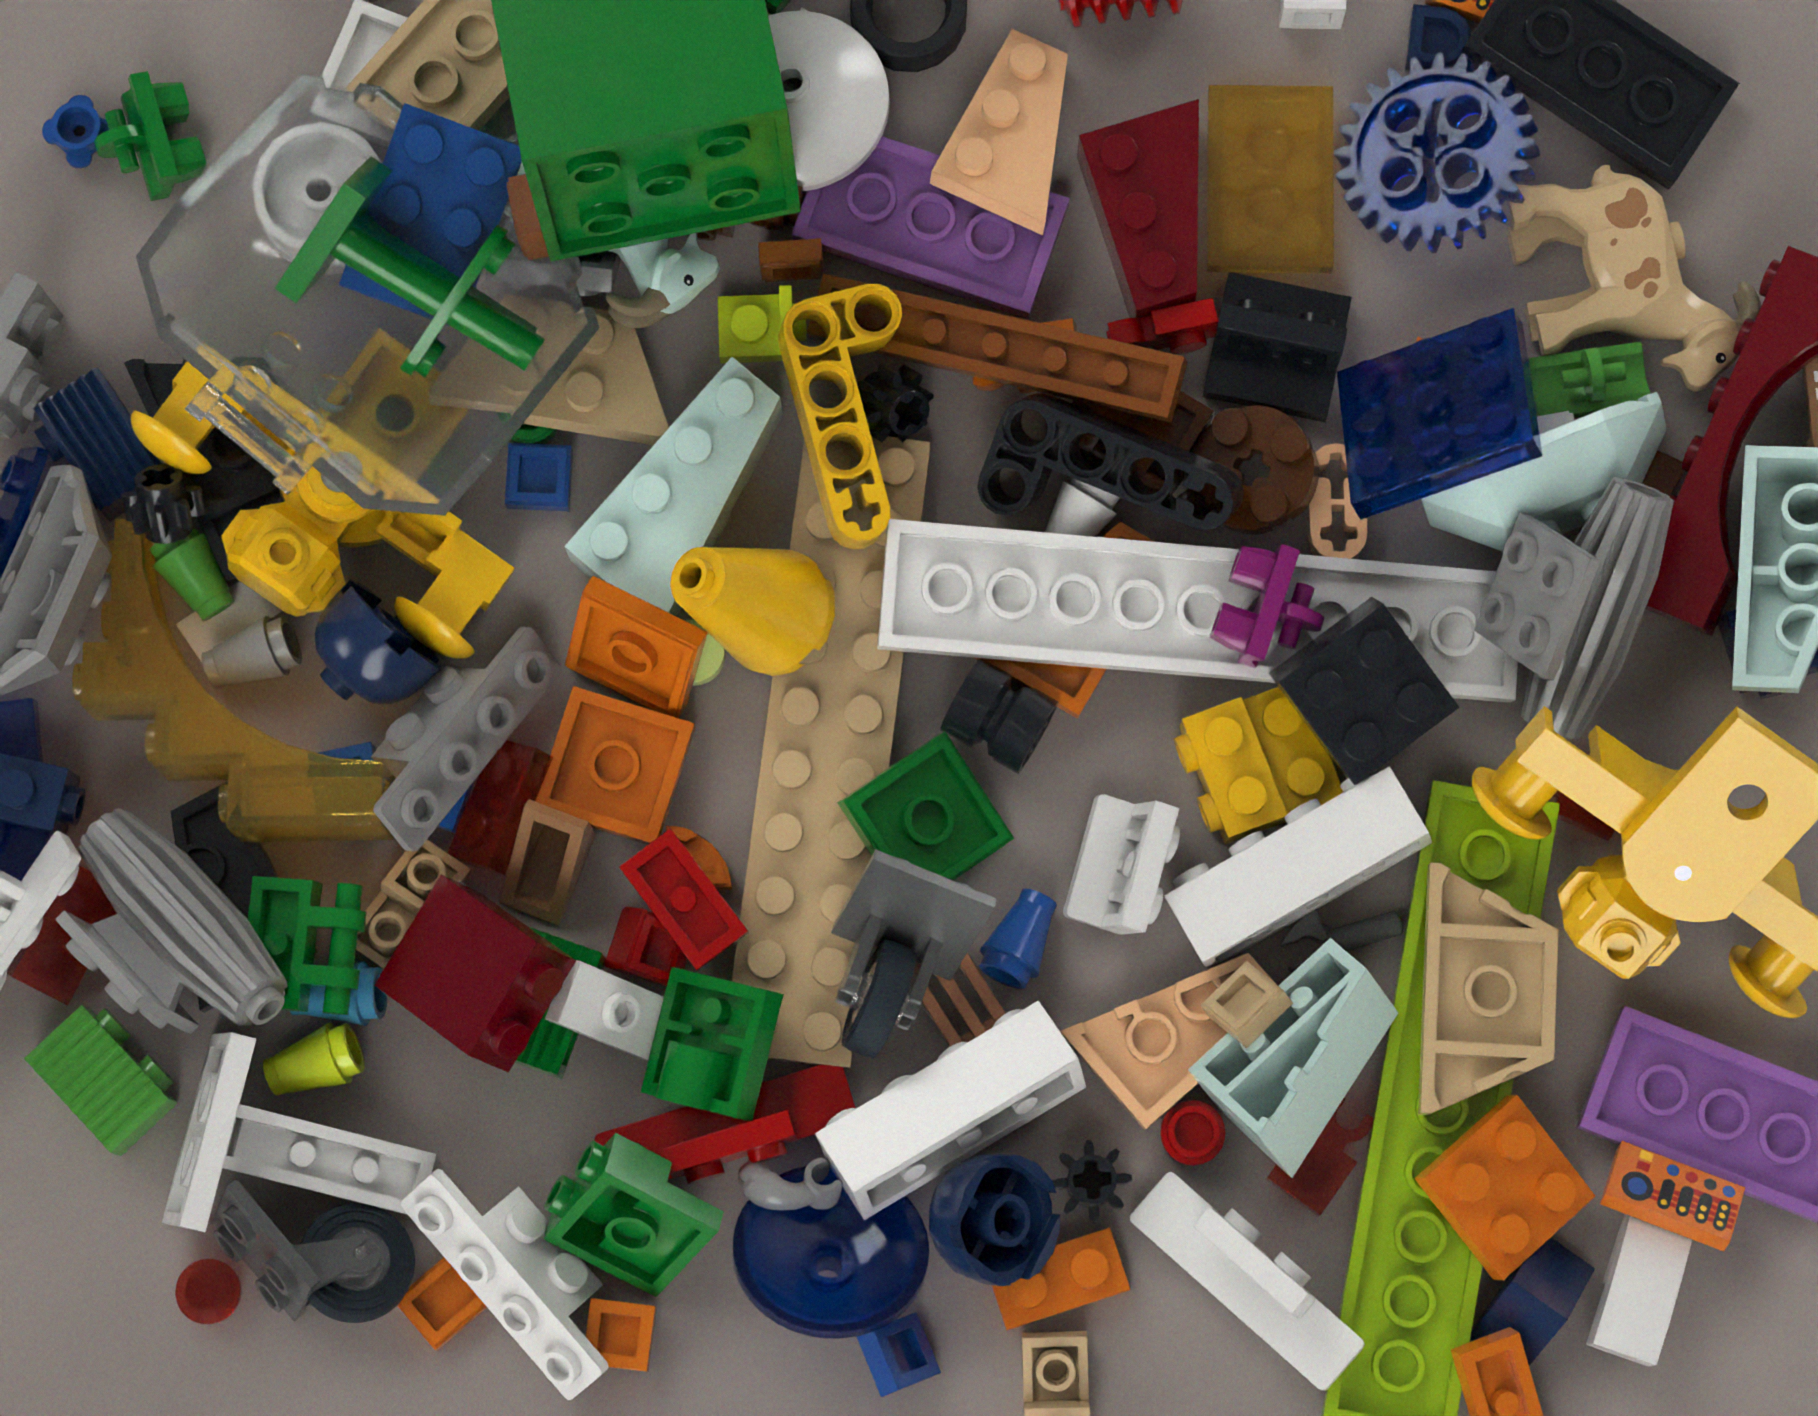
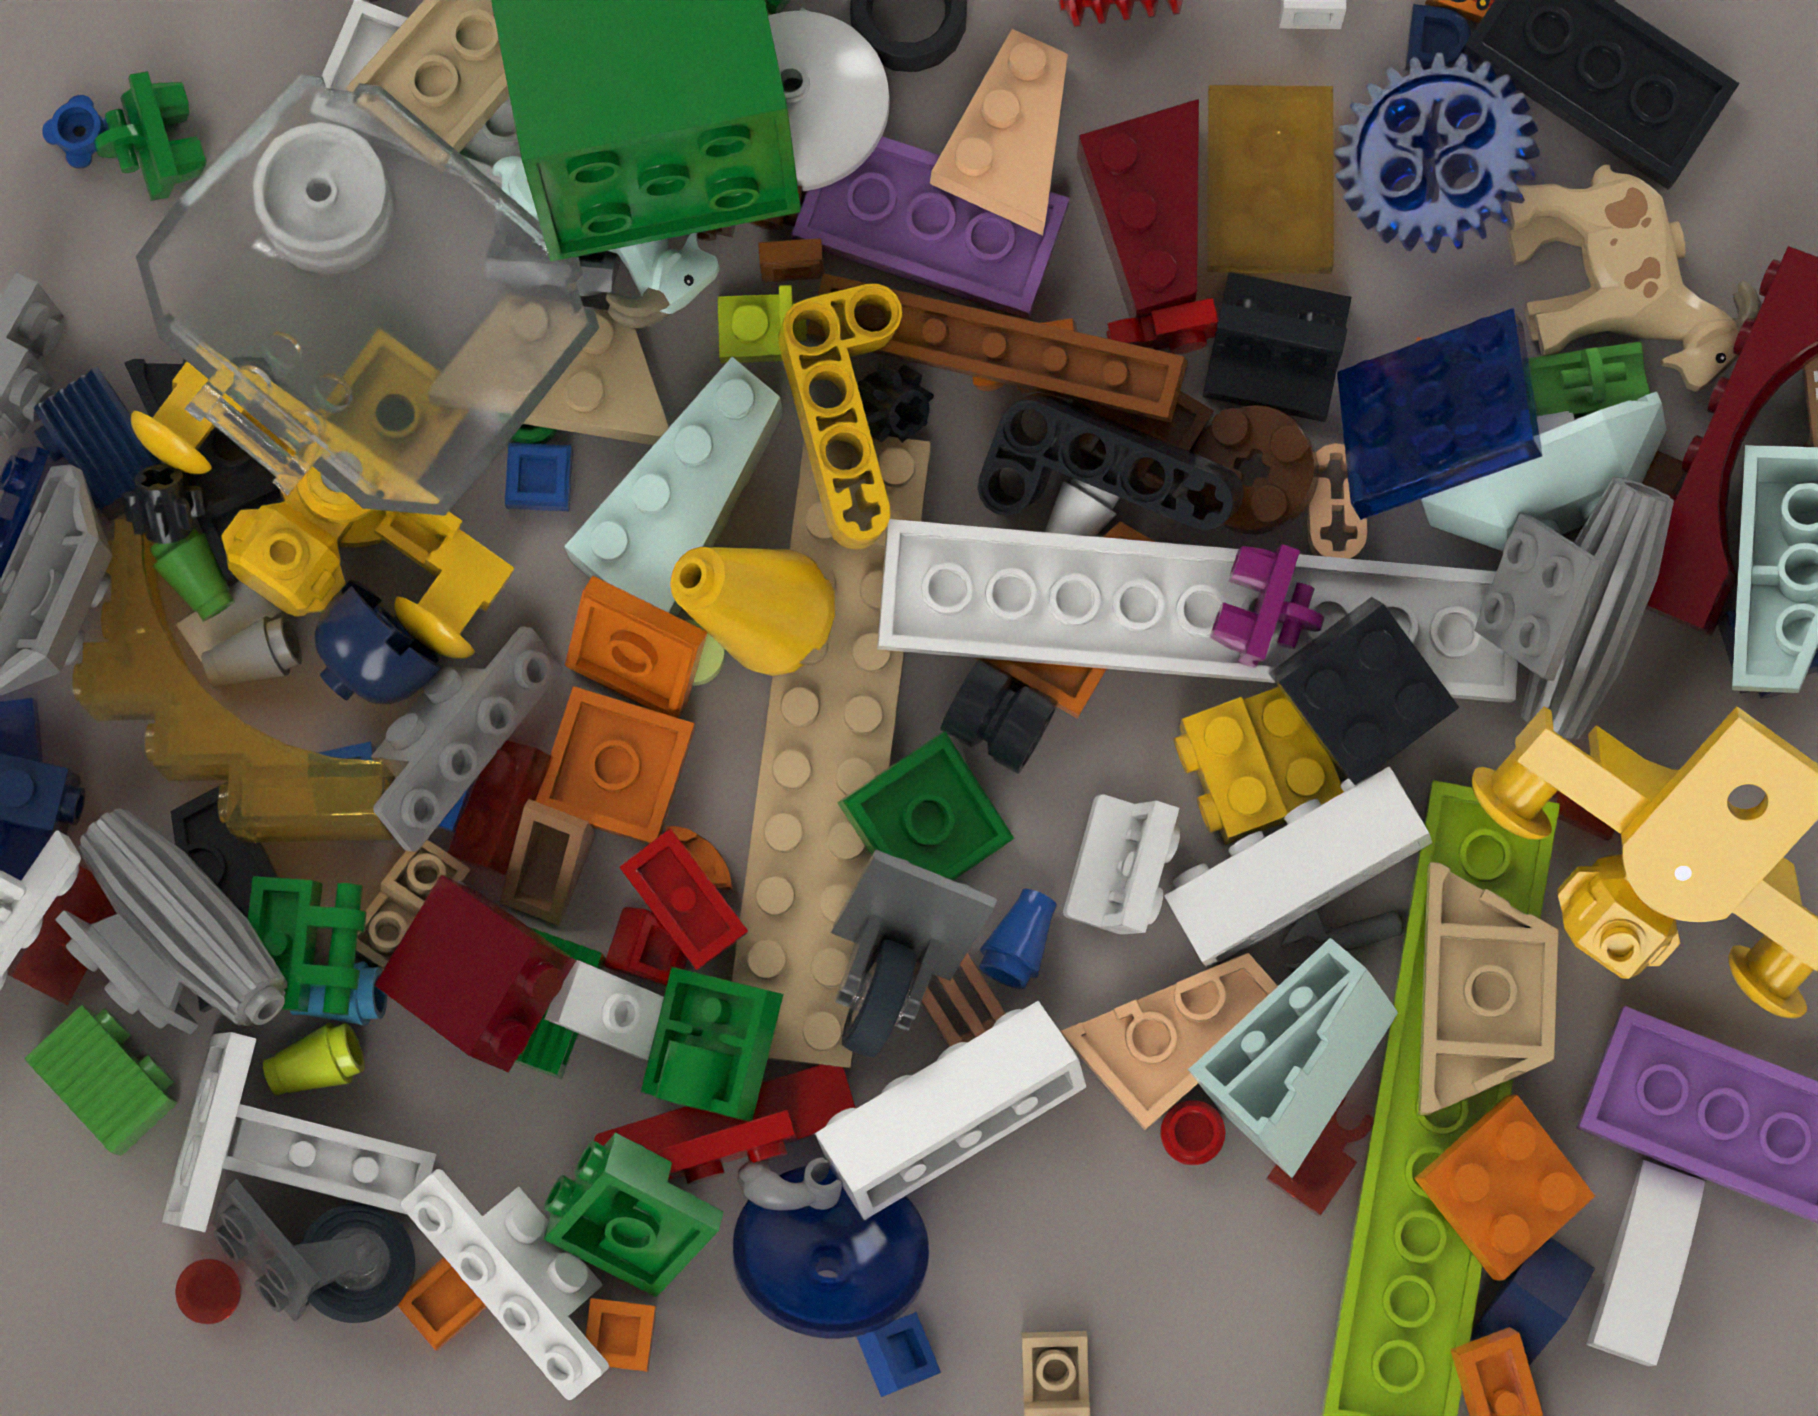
(358, 241): green piece -> none
(440, 196): blue plate -> none
(525, 218): dark orange tile -> none
(994, 1218): dark blue cylinder -> none
(1072, 1277): orange plate -> none
(1104, 1168): black gear -> none
(1246, 1004): tan tile -> none
(1247, 1281): white bracket -> none
(1672, 1196): orange tile -> none

